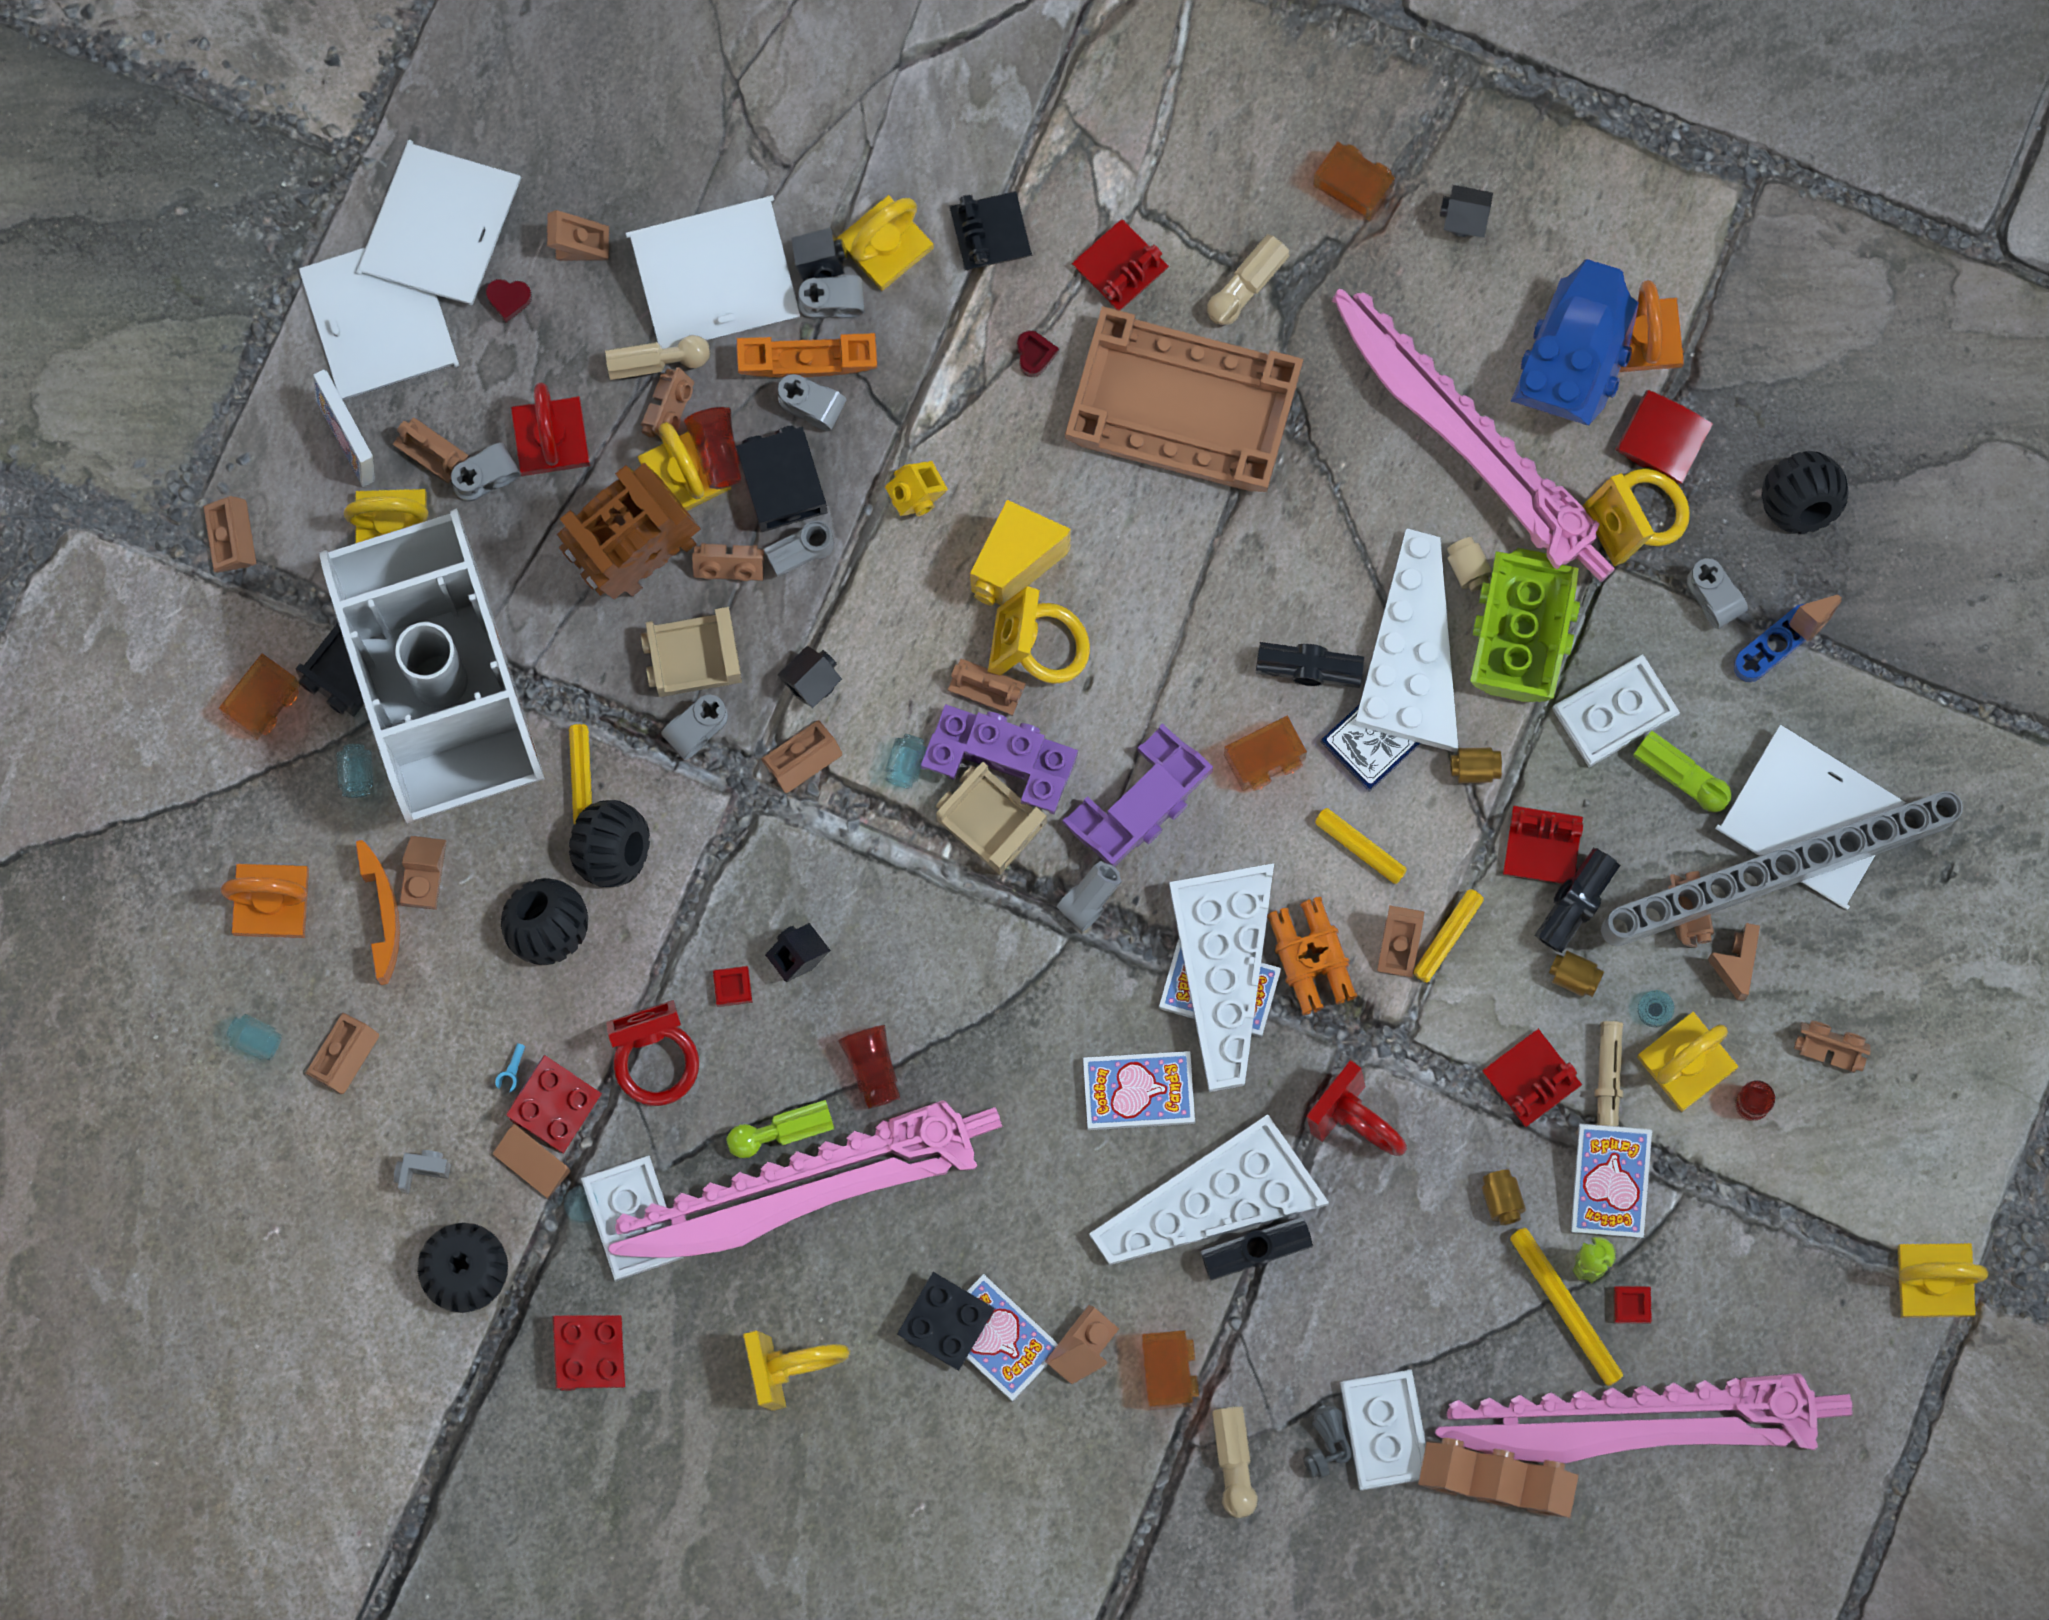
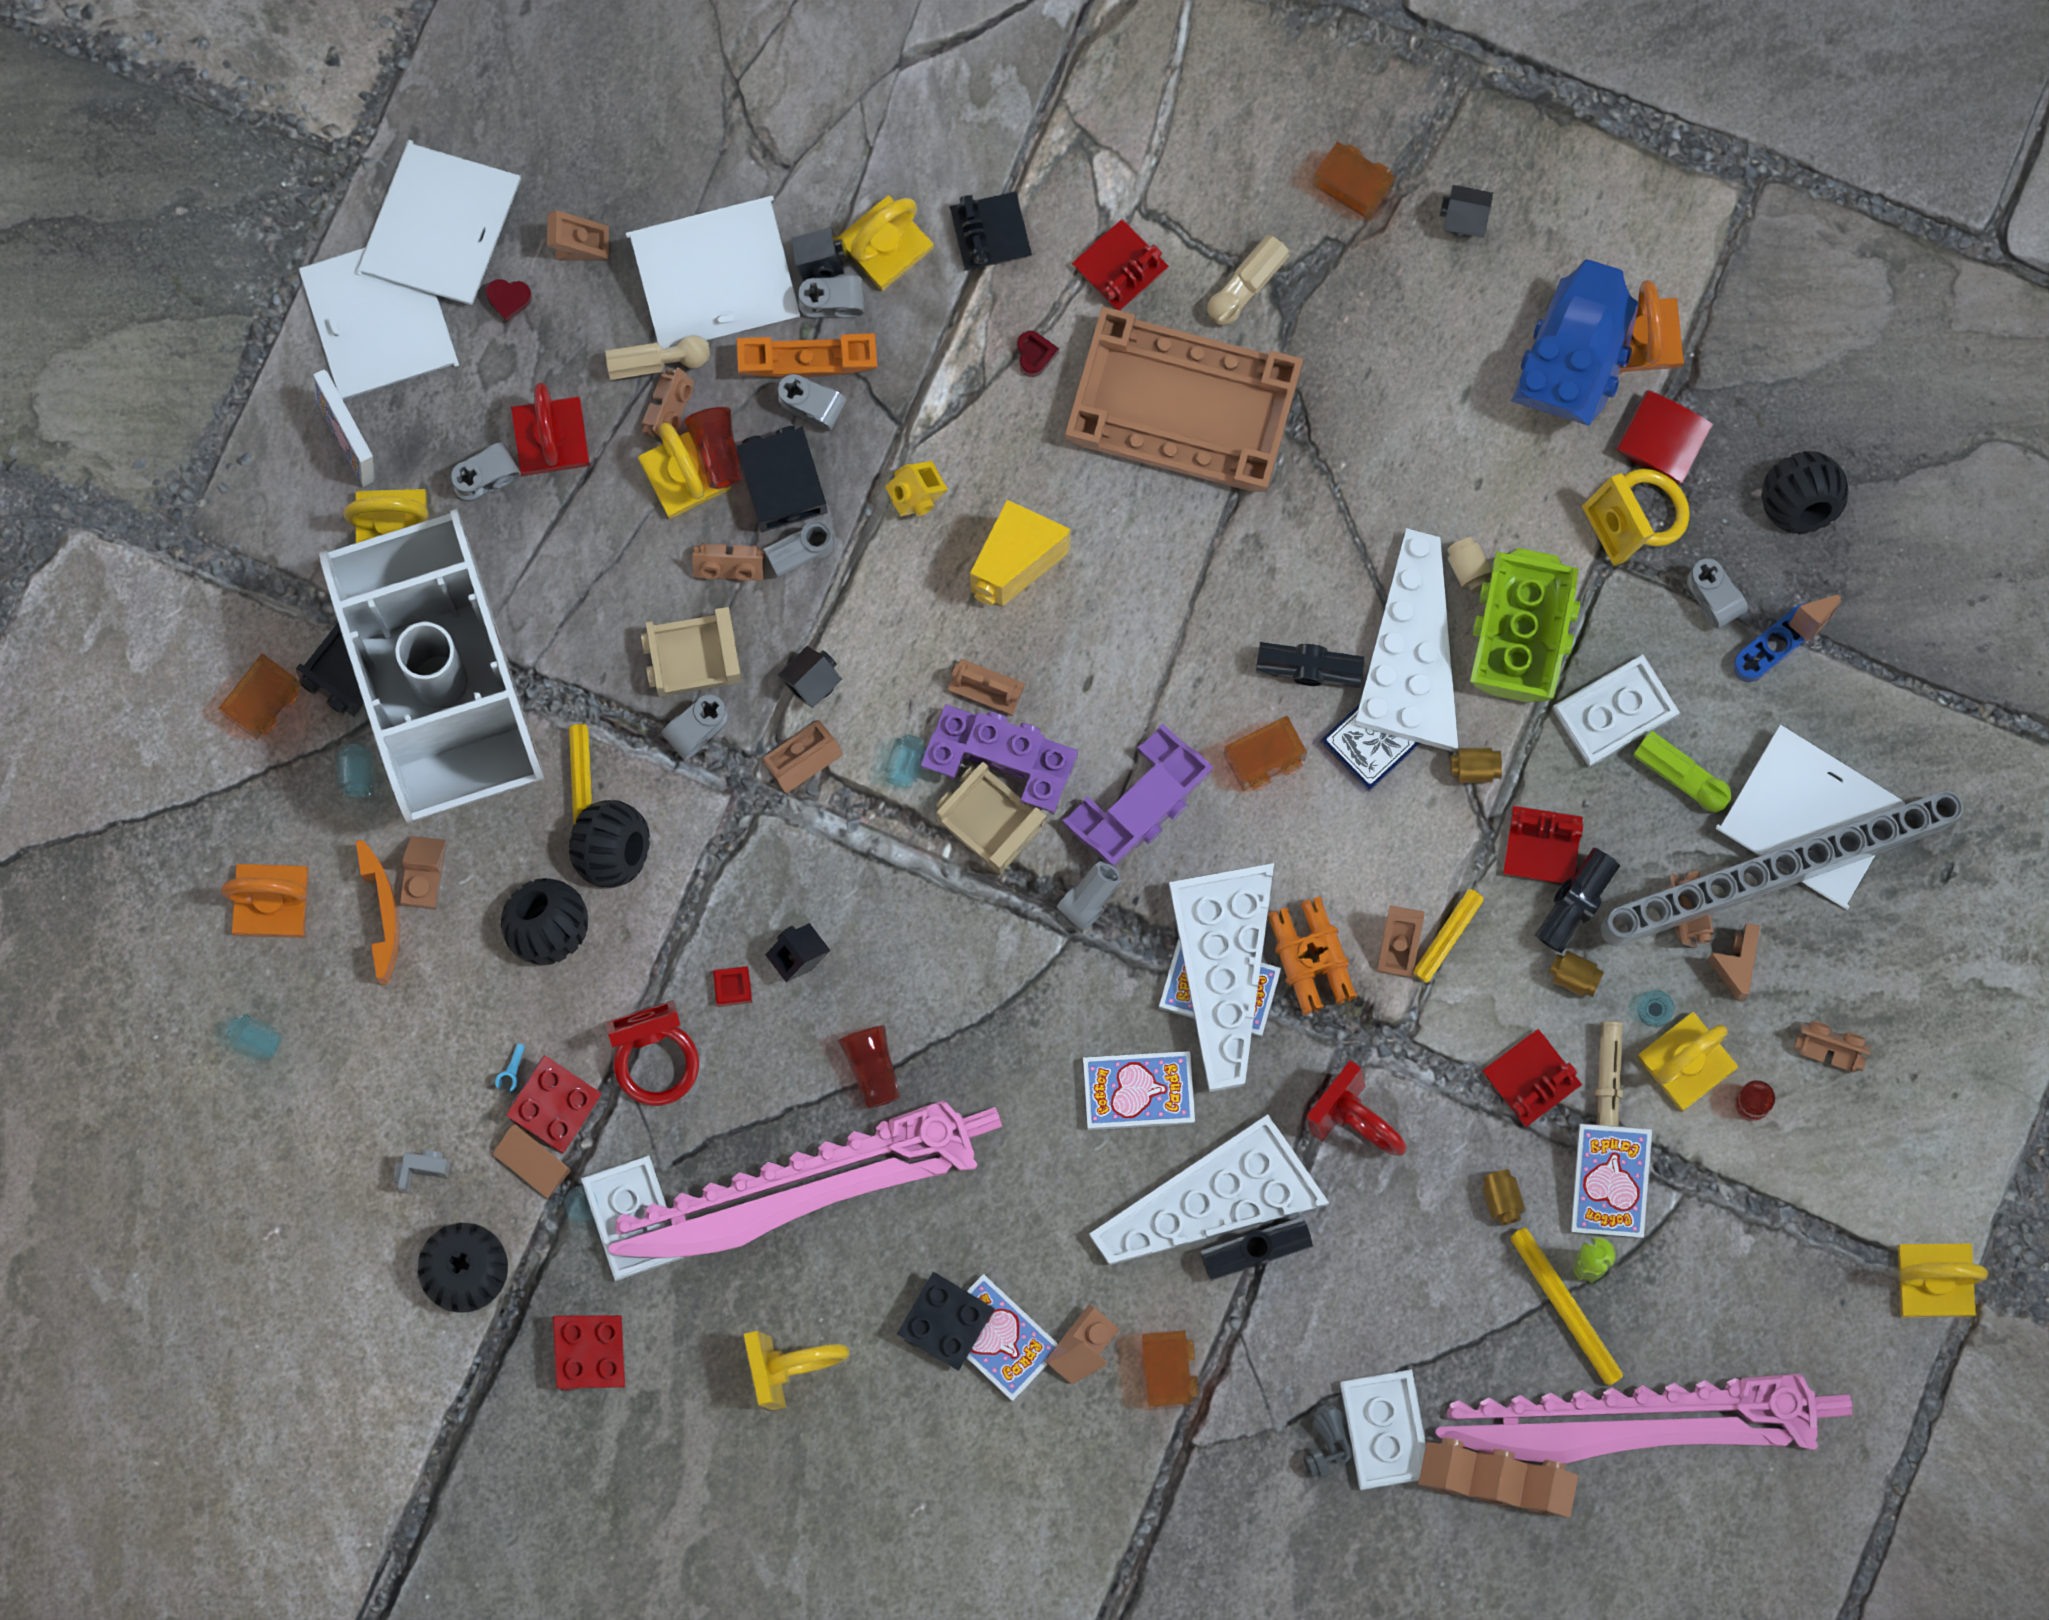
(229, 534): nougat slope -> none
(343, 1053): nougat slope -> none
(429, 448): nougat hinge -> none
(627, 532): dark orange piece -> none
(785, 1128): lime piece -> none
(1017, 631): yellow tile -> none
(1233, 1455): tan piece -> none
(1360, 845): yellow axle -> none
(1543, 509): bright pink piece -> none
(1632, 1305): red tile -> none

